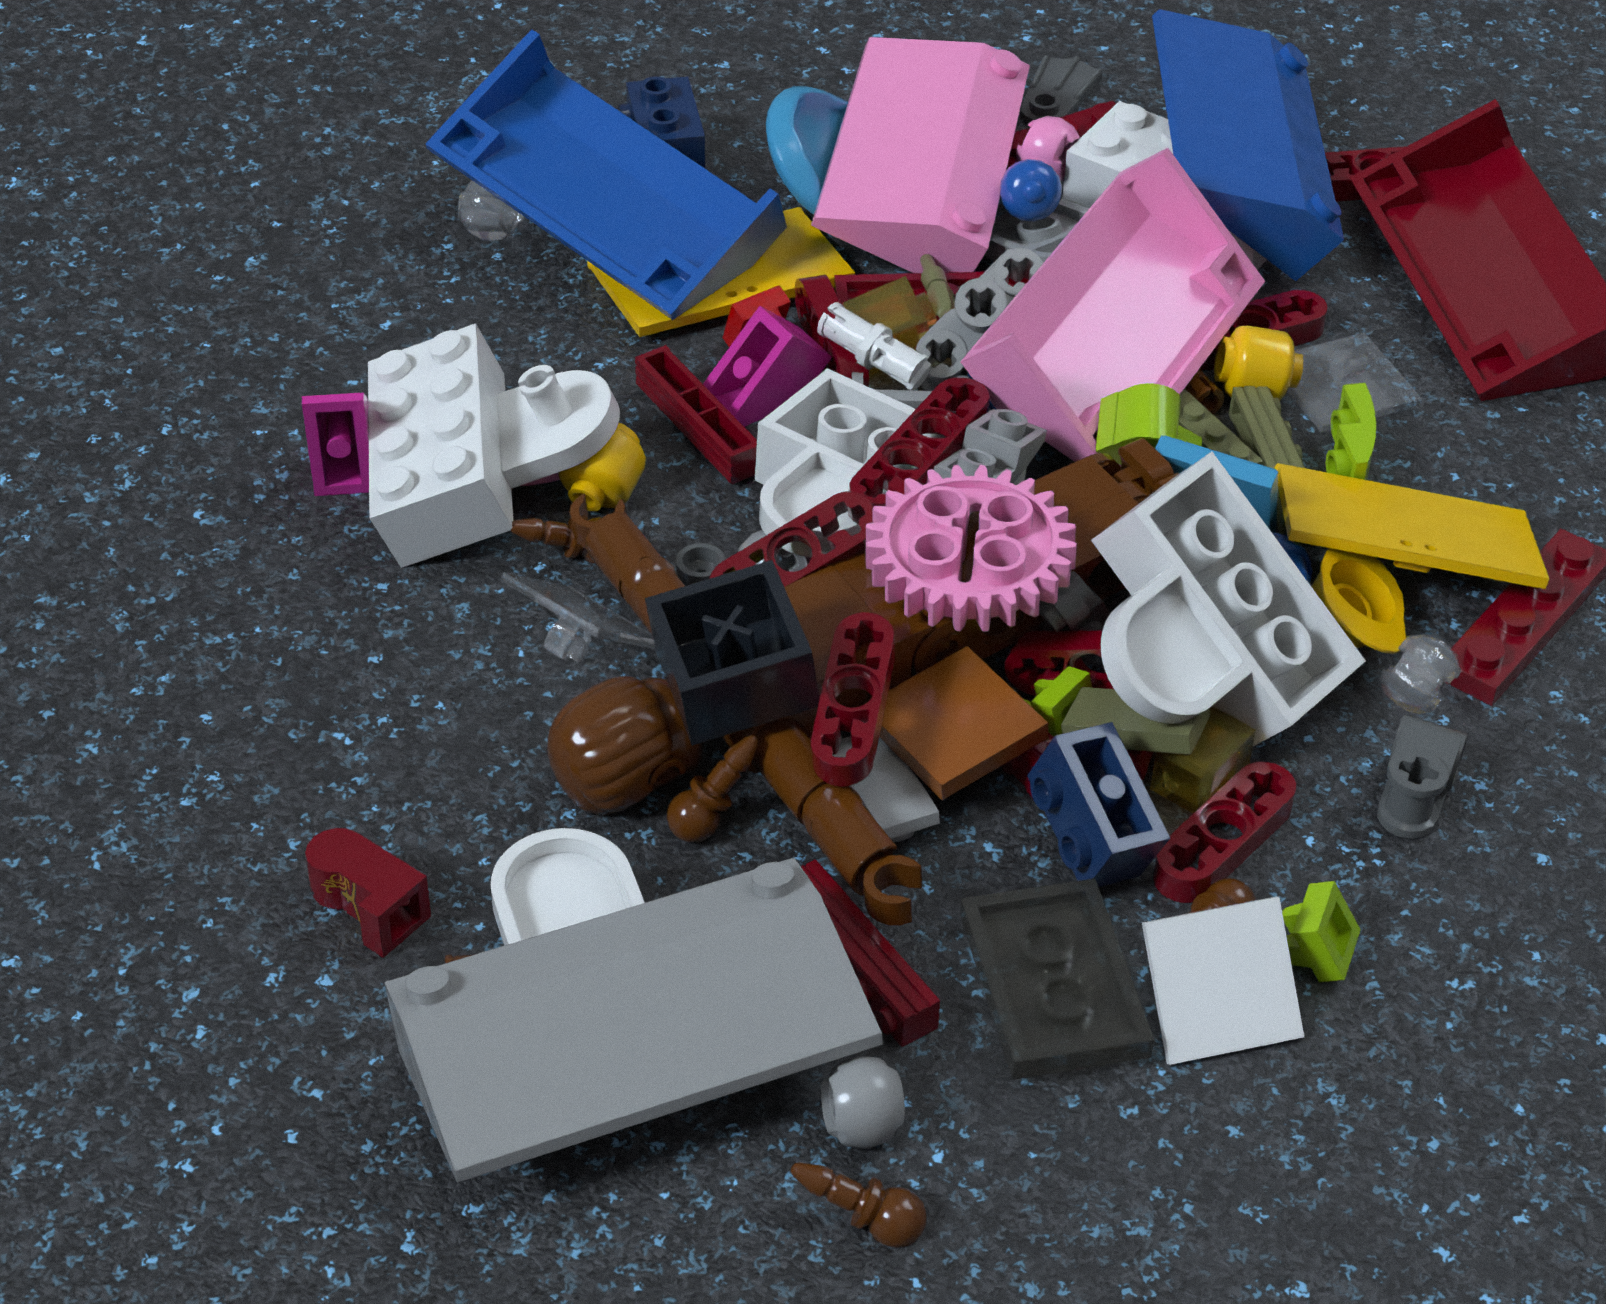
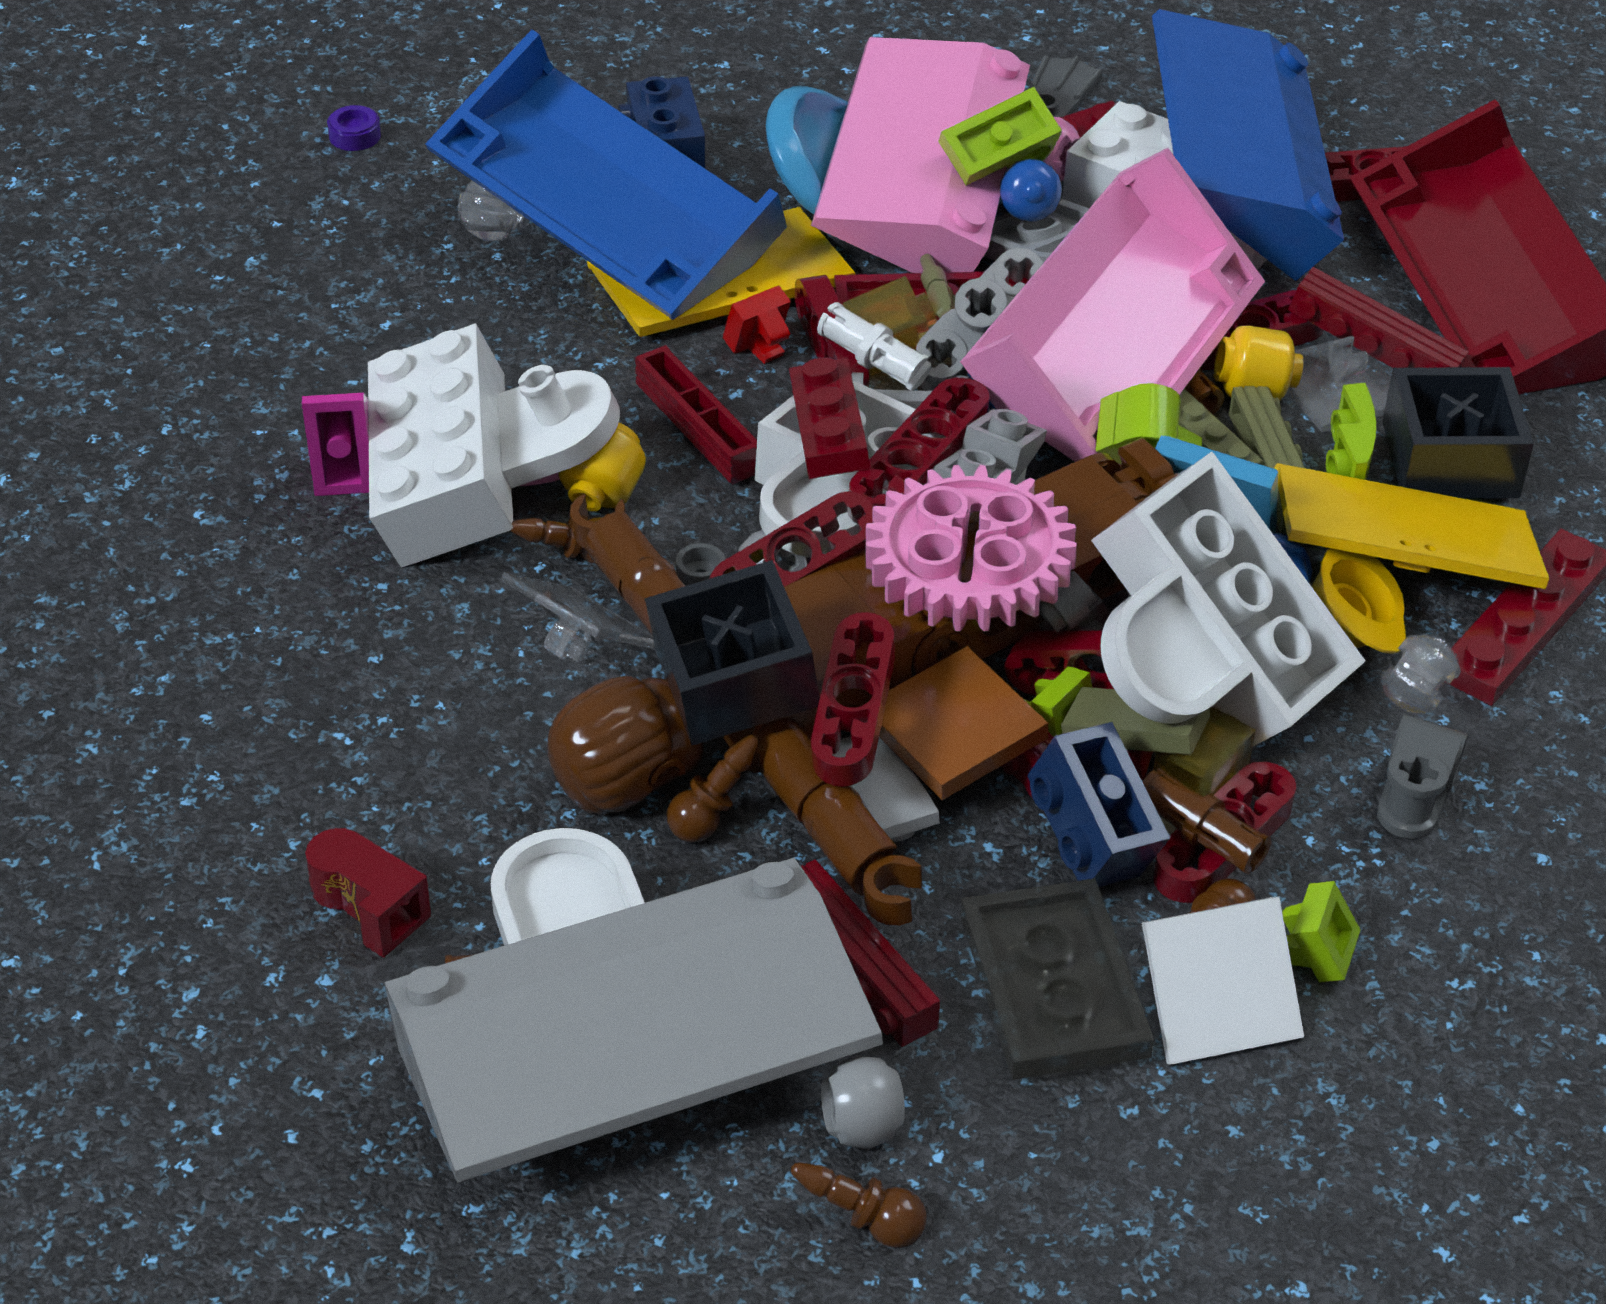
(354, 128): none -> dark purple tile
(765, 367): dark pink slope -> none
(829, 418): none -> dark red plate
(1001, 136): none -> lime plate
(1207, 822): none -> reddish brown pin
(1374, 326): none -> dark red piece
(1458, 431): none -> black brick

